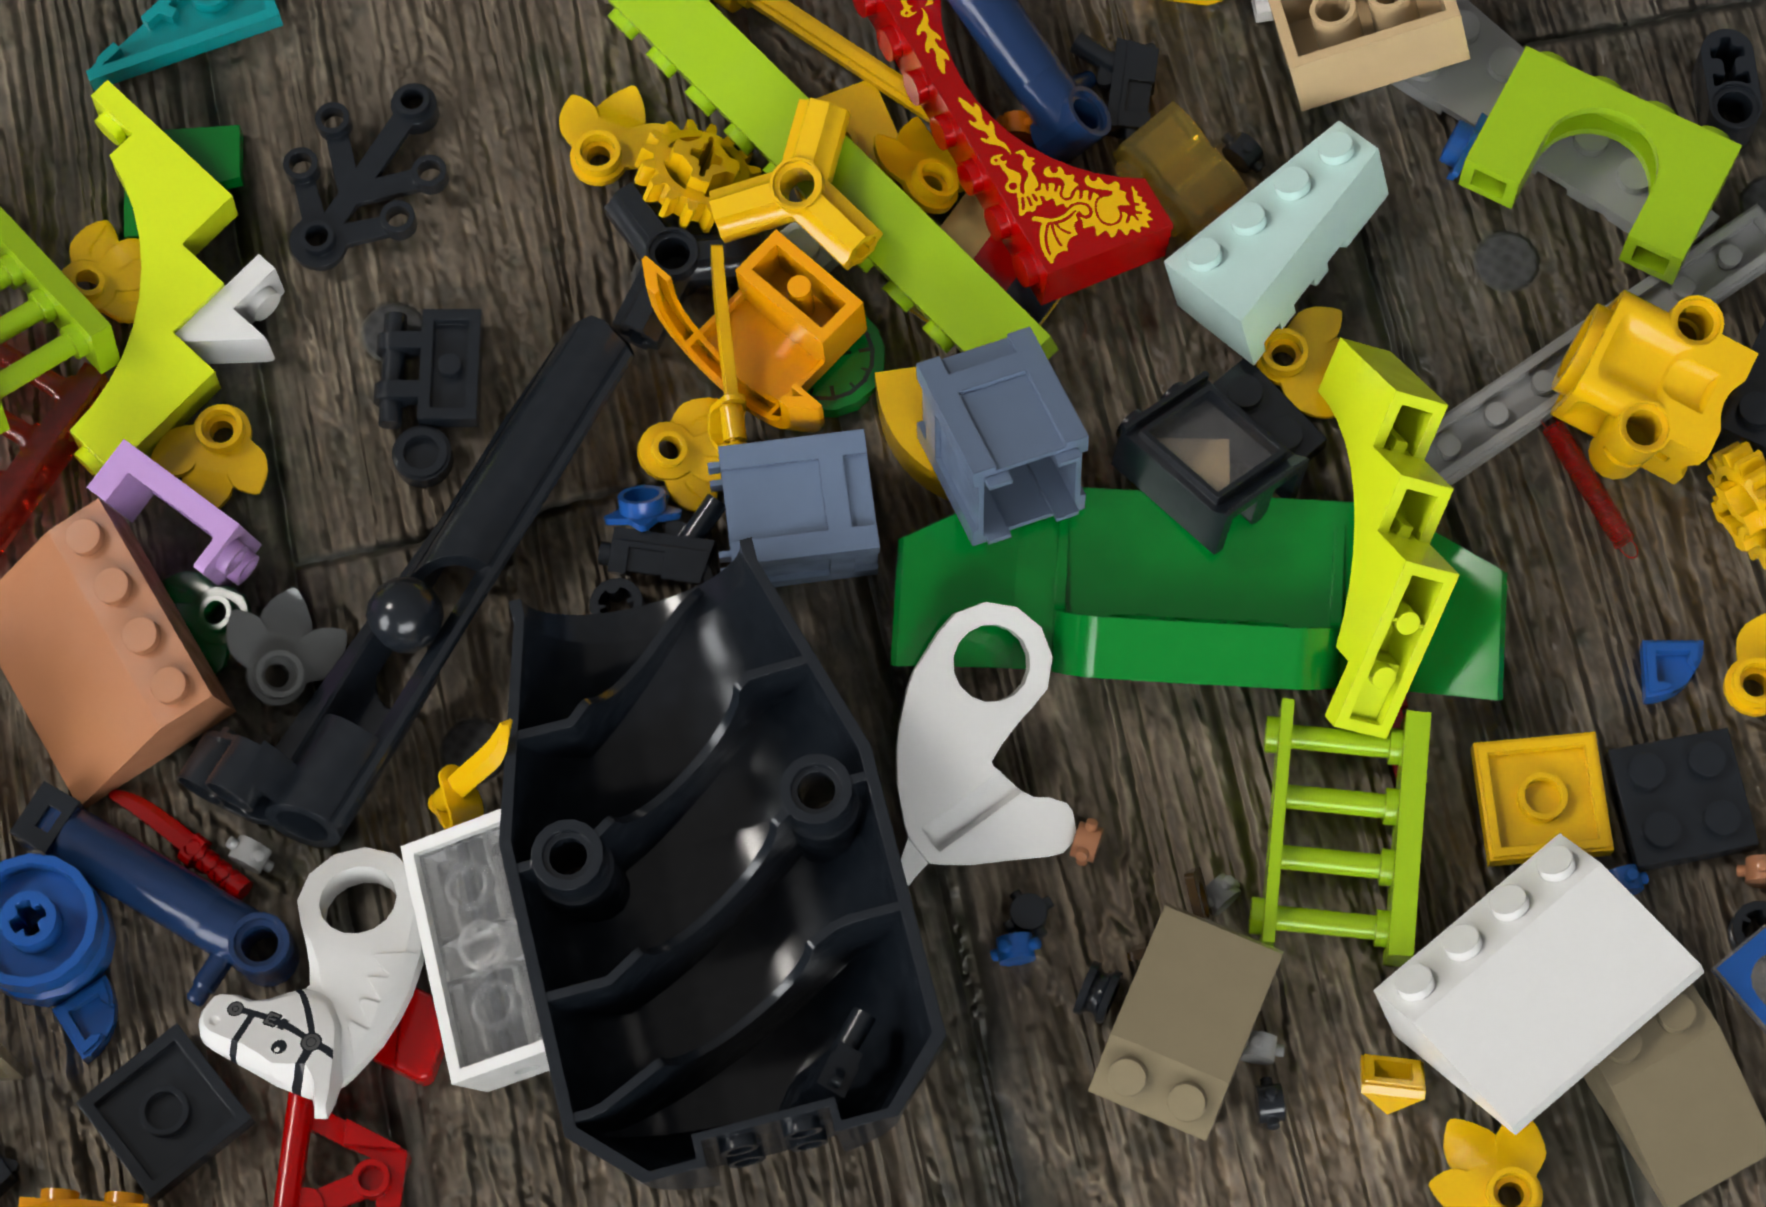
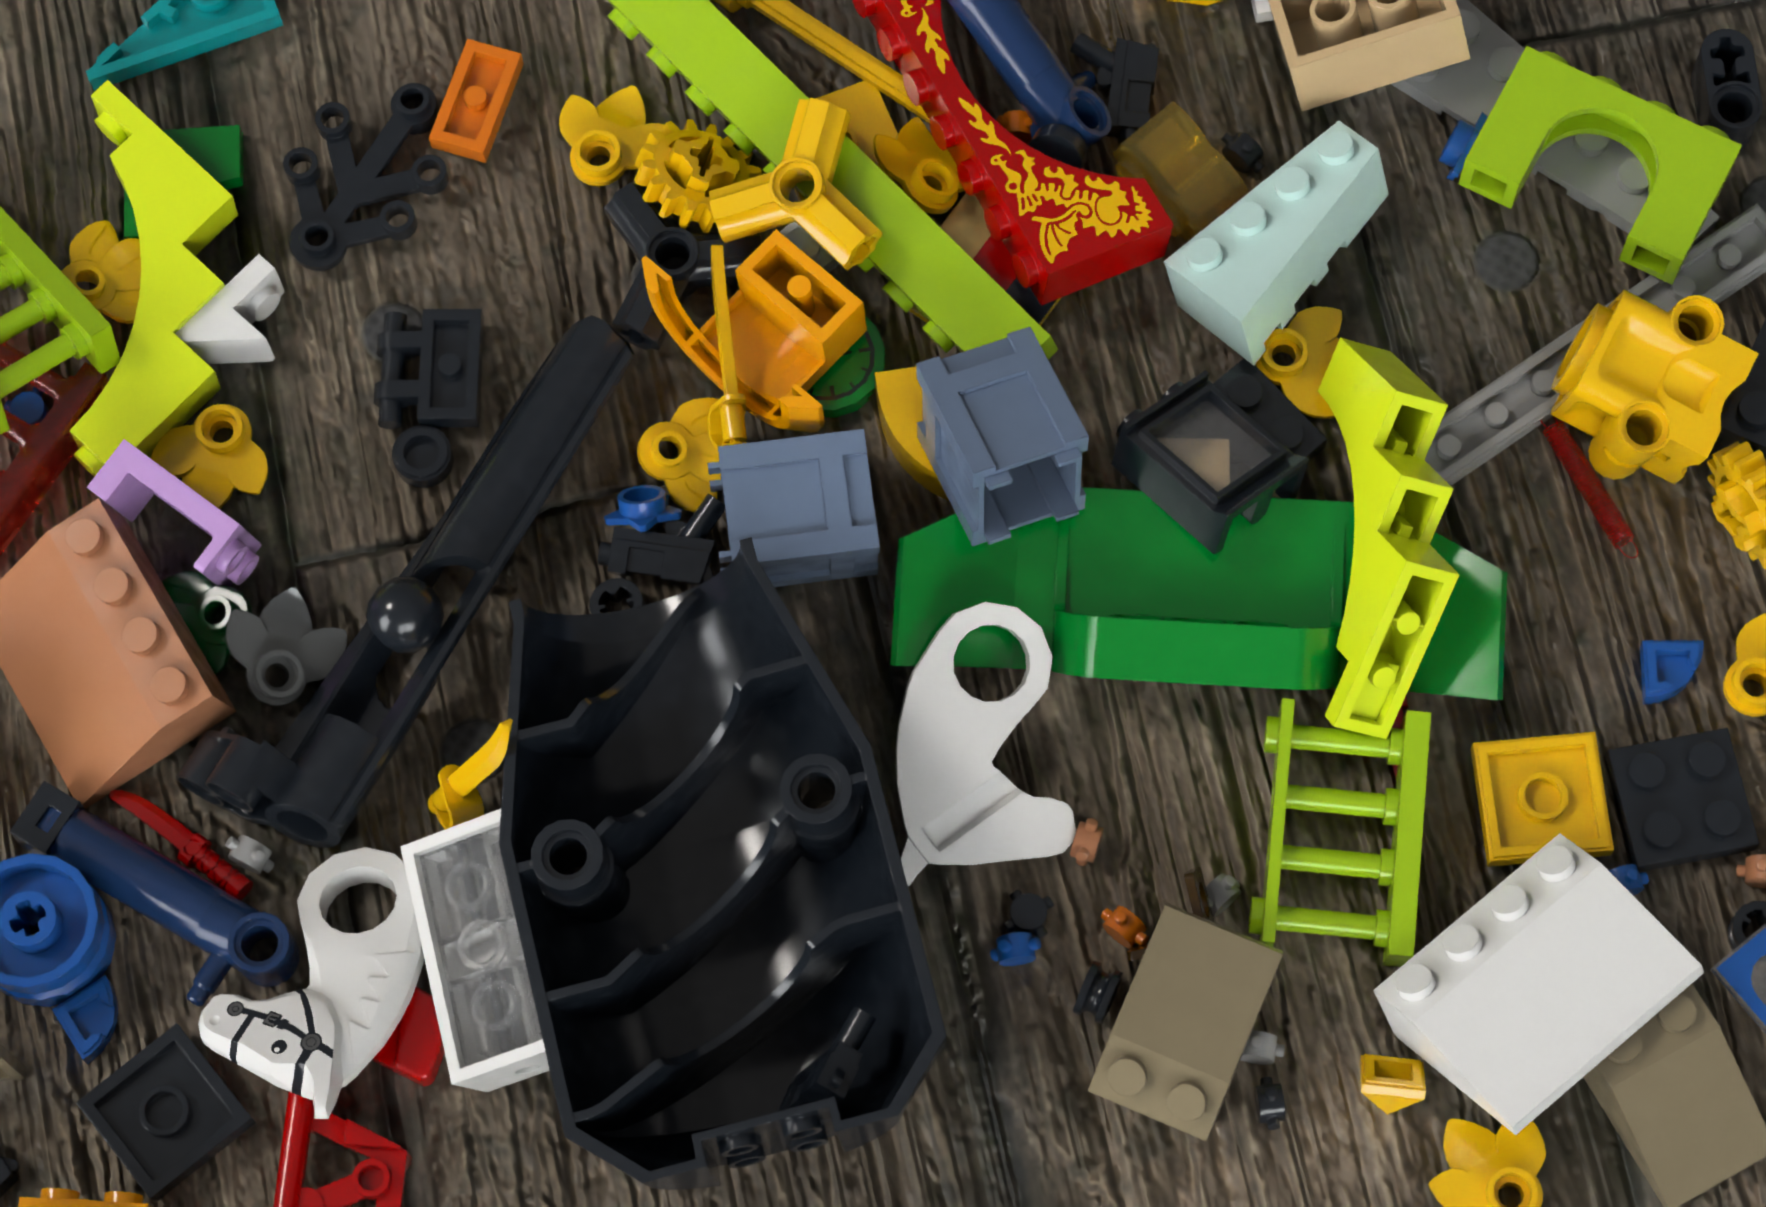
(28, 406): none -> blue piece
(476, 100): none -> orange plate
(1061, 144): none -> black tile
(1124, 927): none -> orange piece

